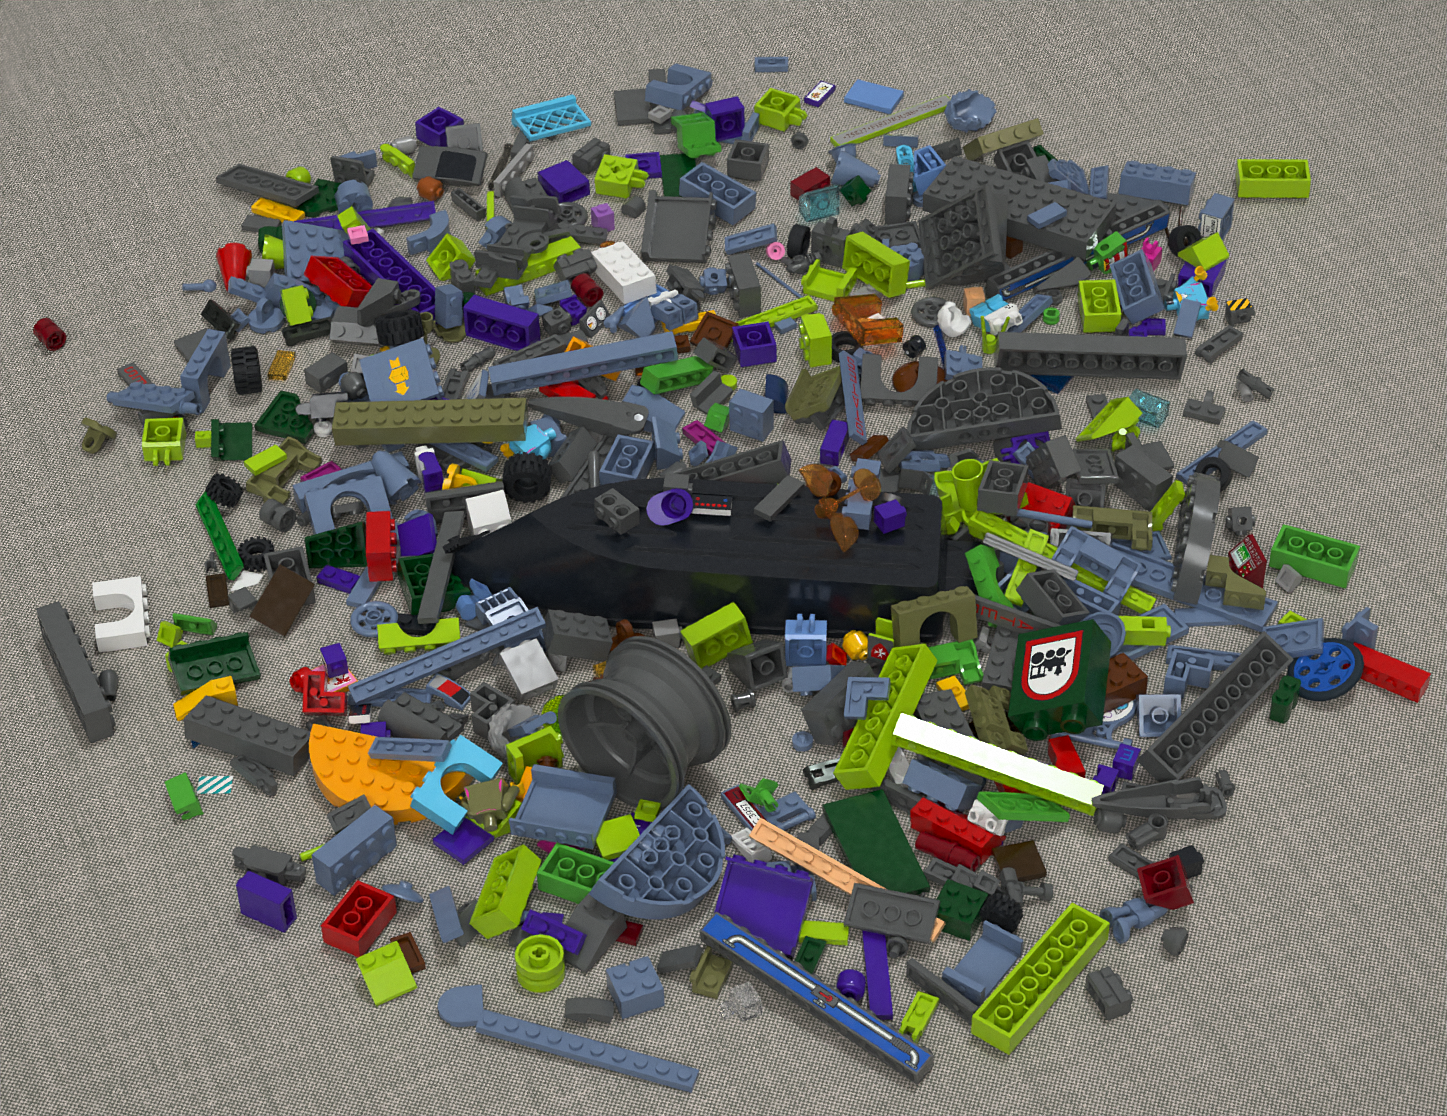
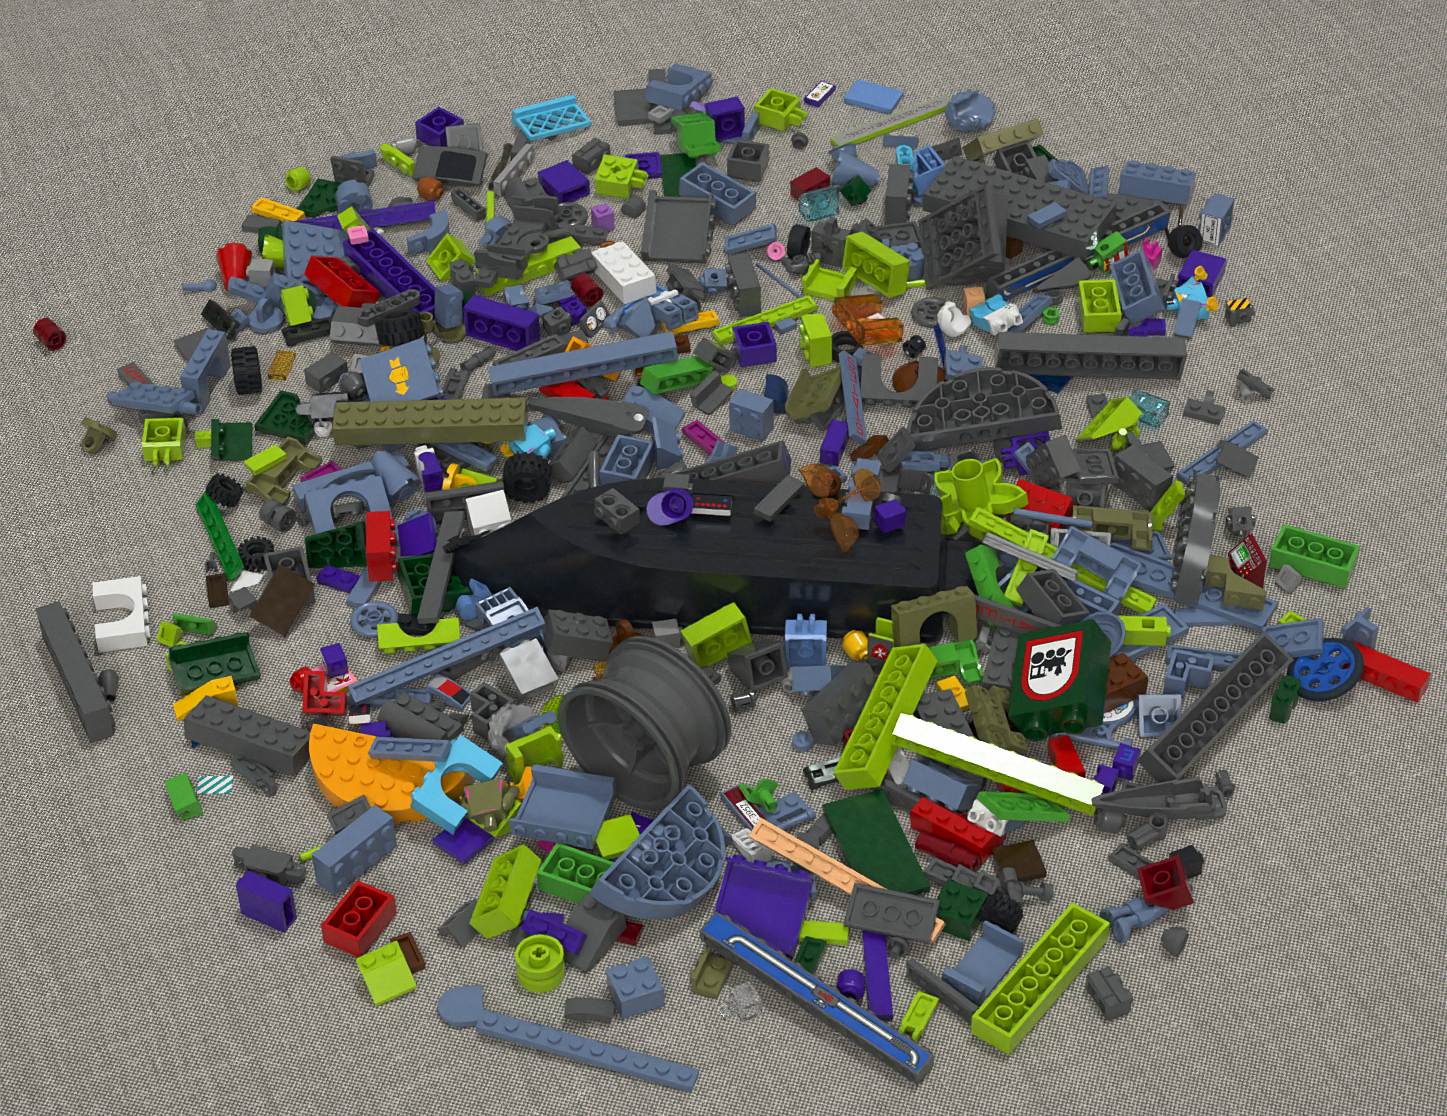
(267, 185): dark grey plate -> none
(378, 300): dark grey slope -> none
(404, 891): sand blue dish -> none
(446, 914): sand blue tile -> none
(479, 387): tile -> none
(547, 761): reddish brown plate -> none
(647, 810): lime plate -> none
(679, 958): dark grey tile -> none
(698, 453): sand blue tile -> none
(715, 329): reddish brown tile -> none
(717, 417): bright green brick -> none
(771, 64): sand blue tile -> none
(836, 655): red plate -> none
(860, 691): sand blue plate -> none
(989, 341): lime plant -> none
(1002, 488): dark grey brick -> none
(1205, 252): lime slope -> none
(1215, 462): black tyre -> none
(1219, 343): dark grey plate -> none
(1273, 178): lime brick -> none

